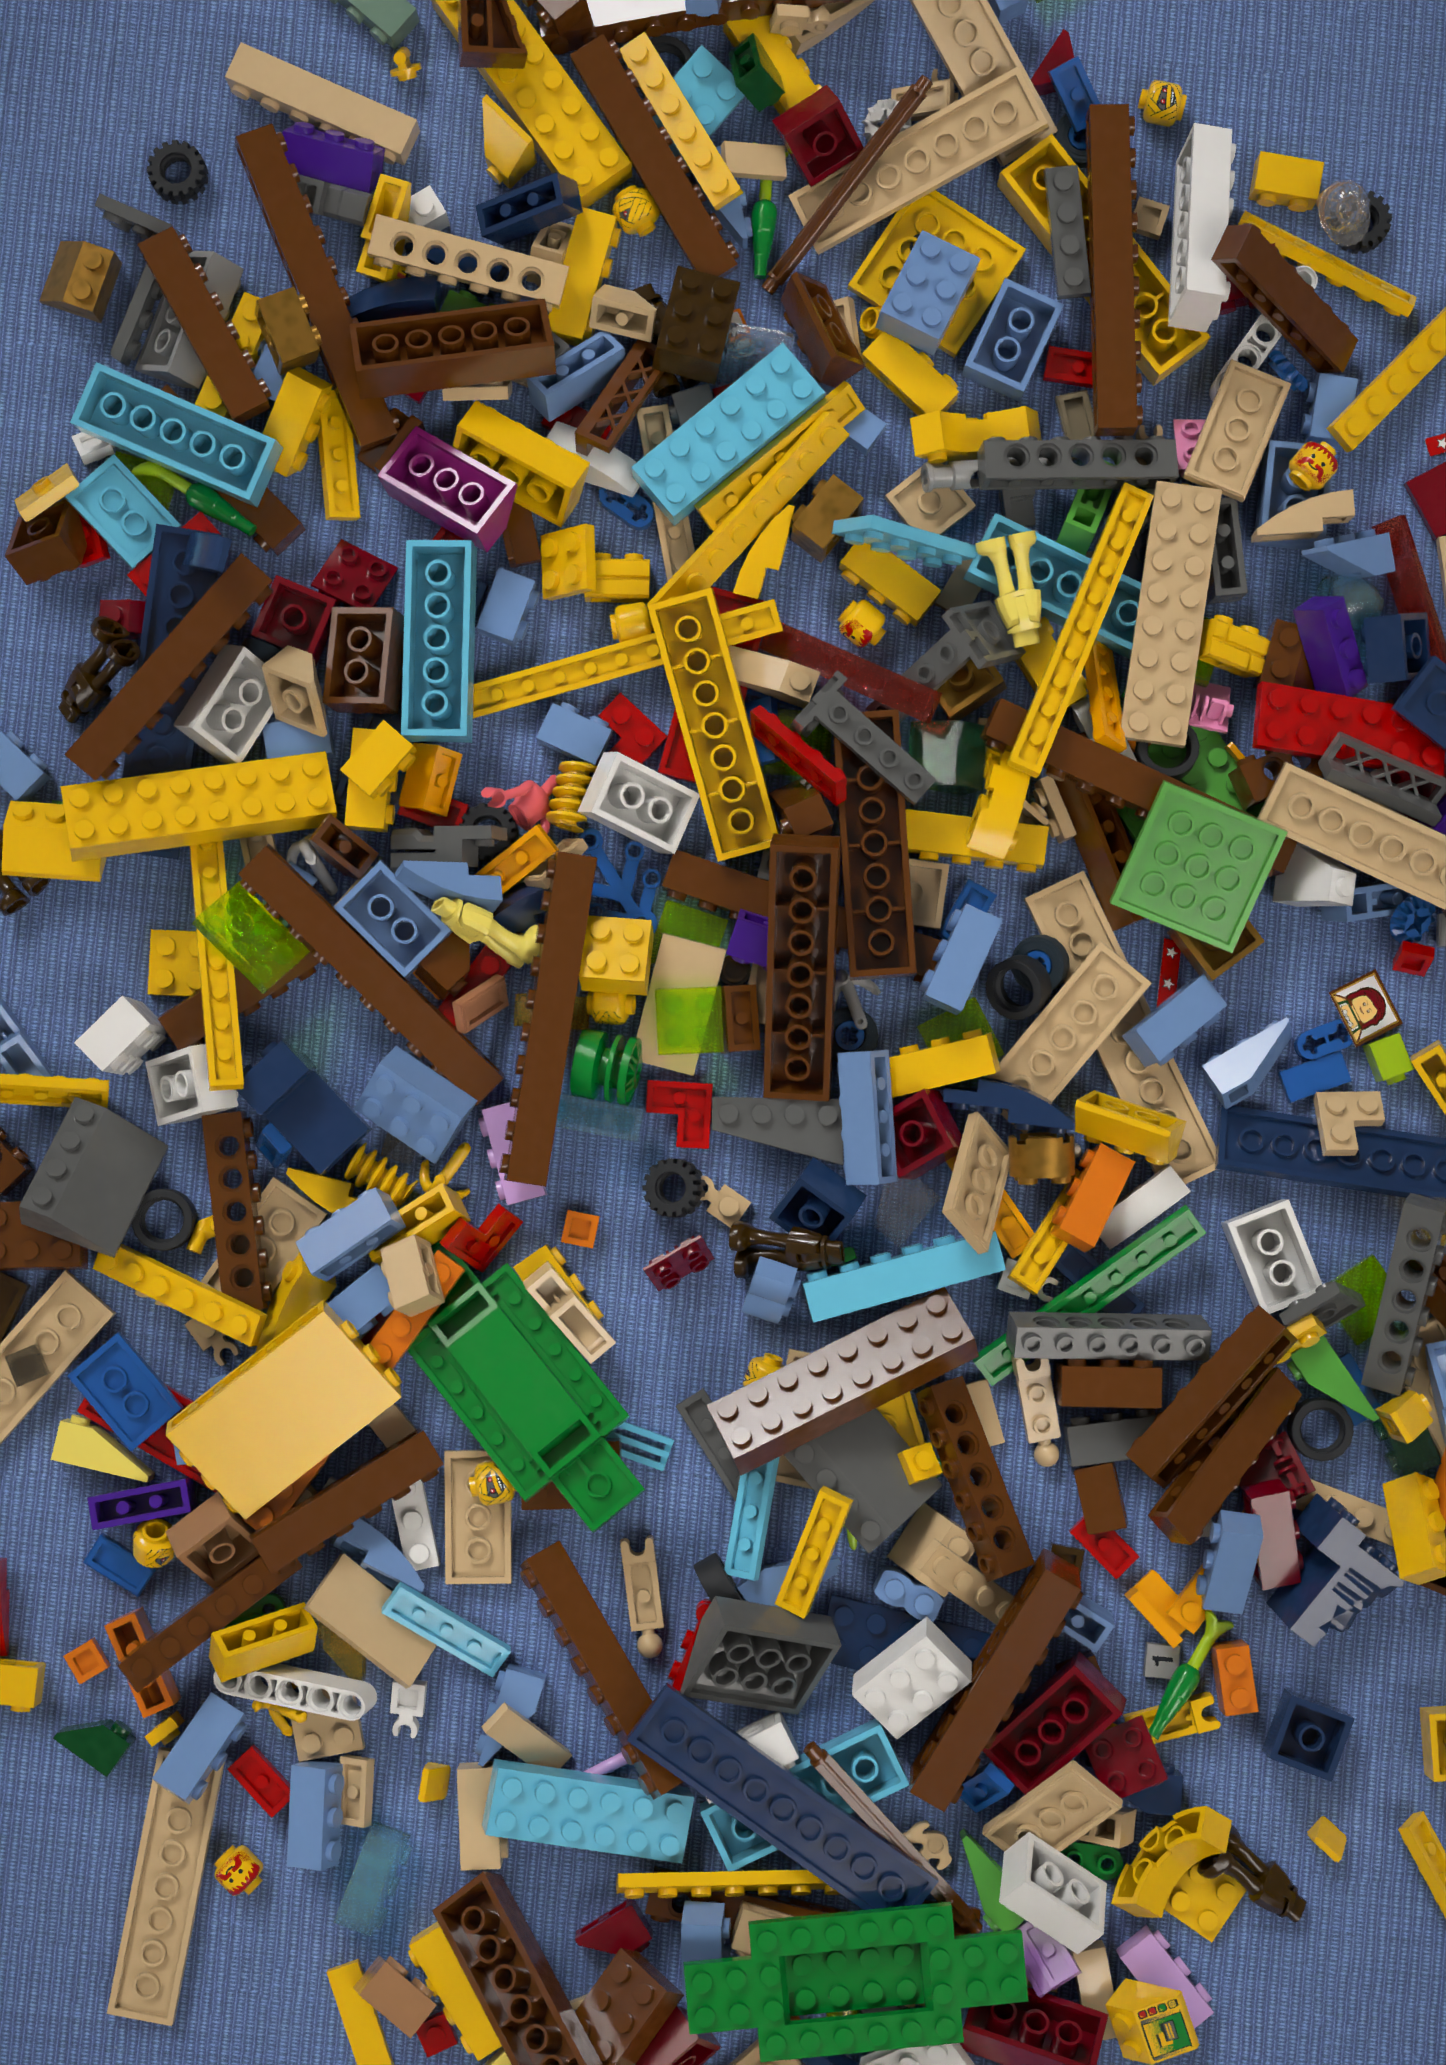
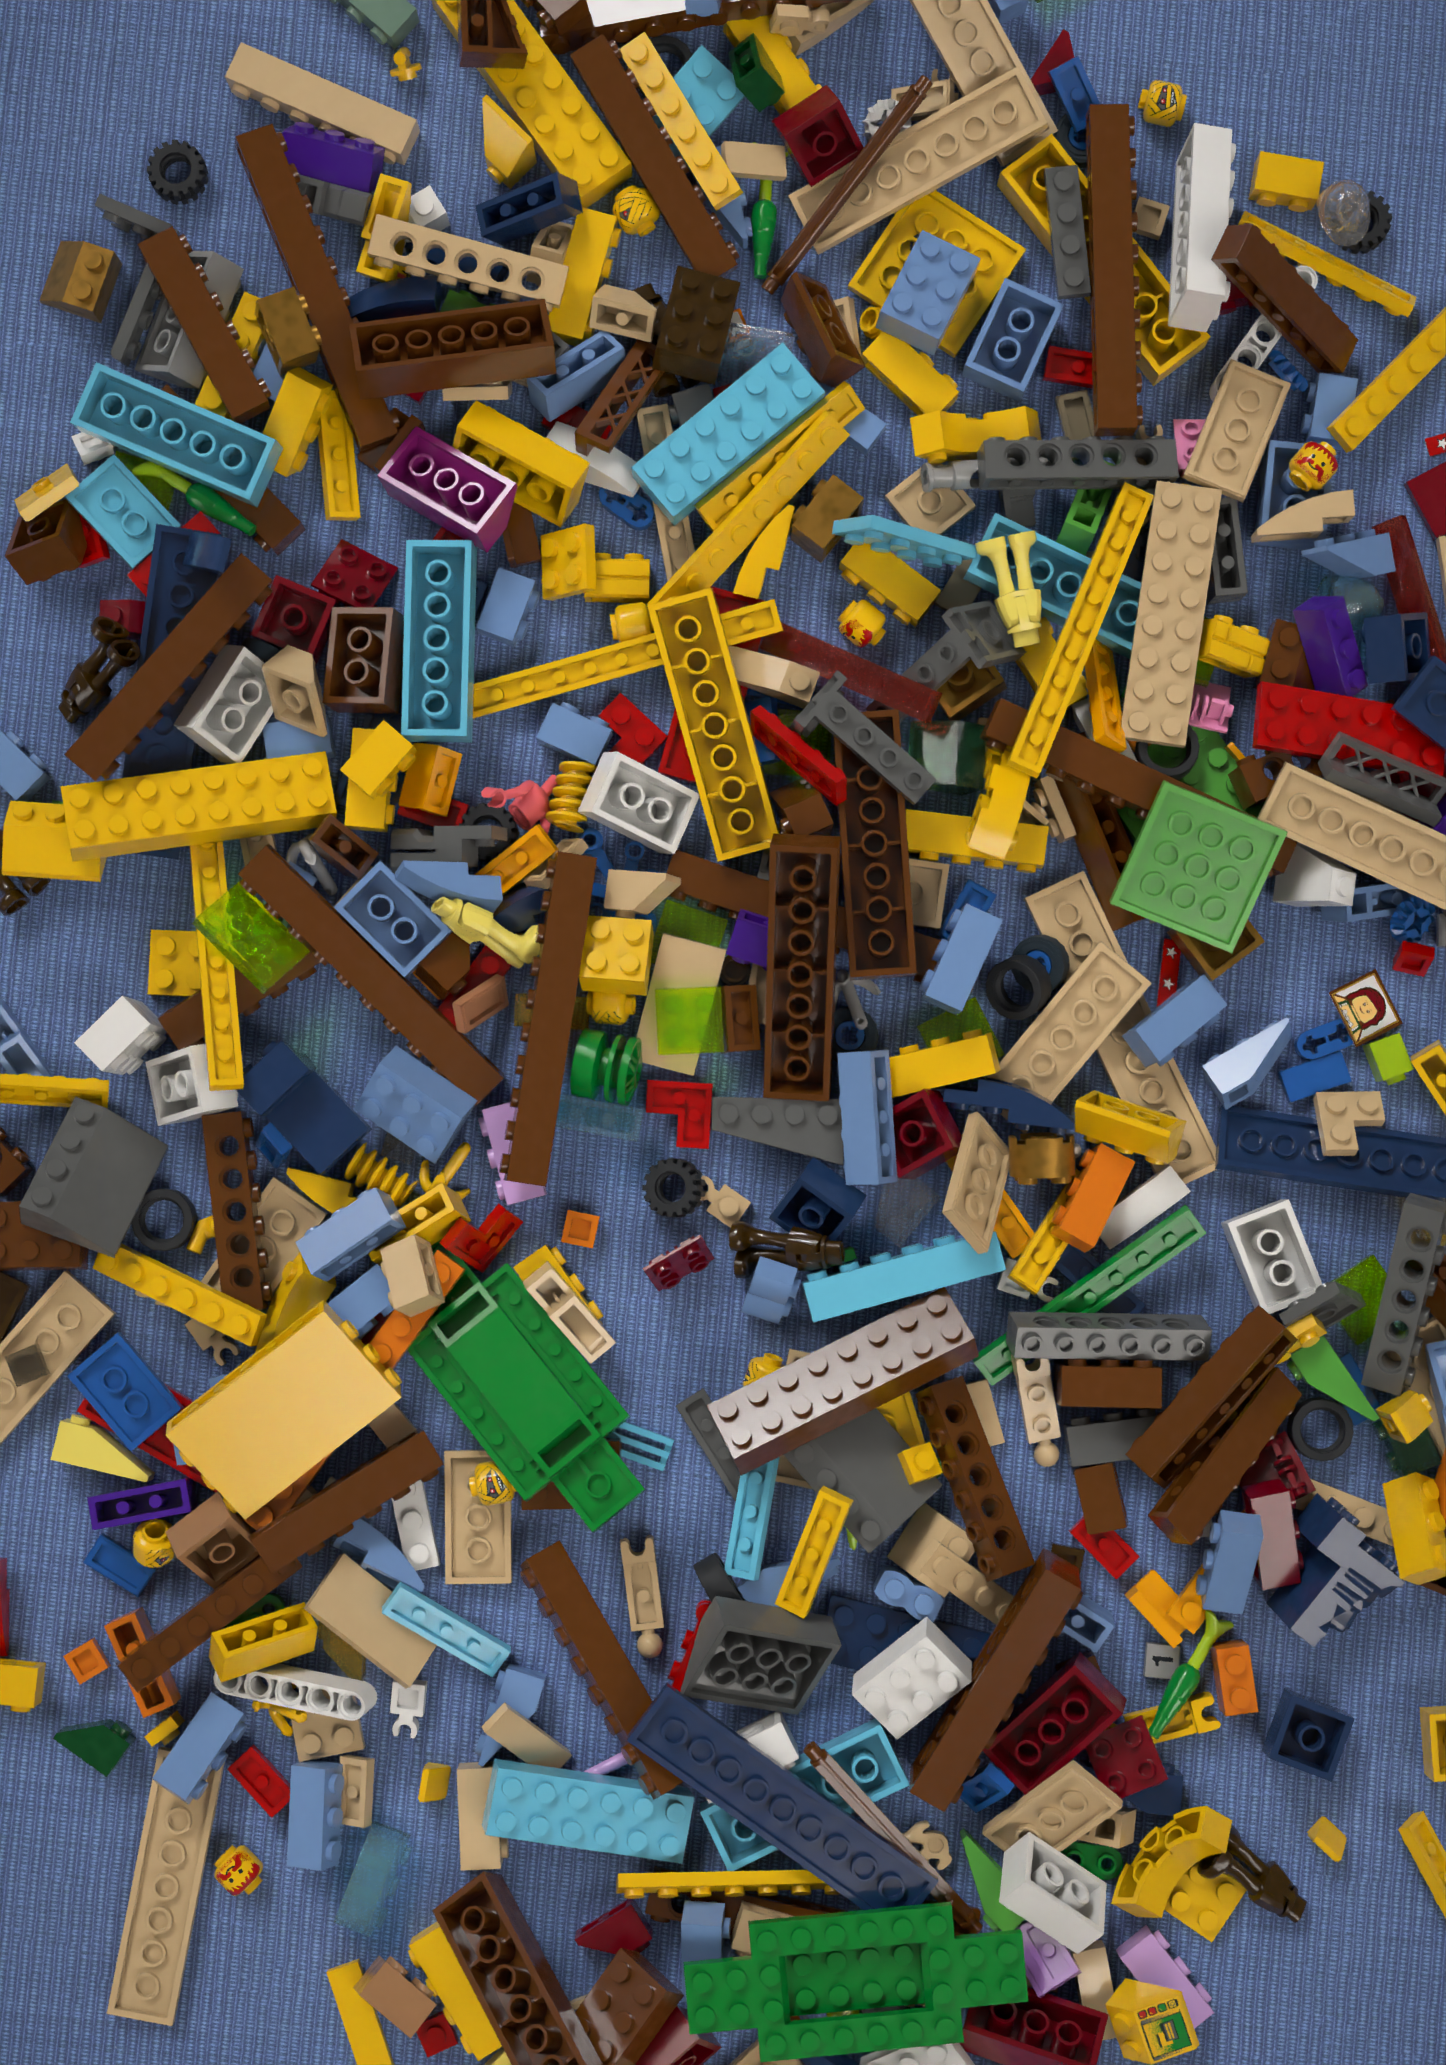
(637, 891): none -> tan slope

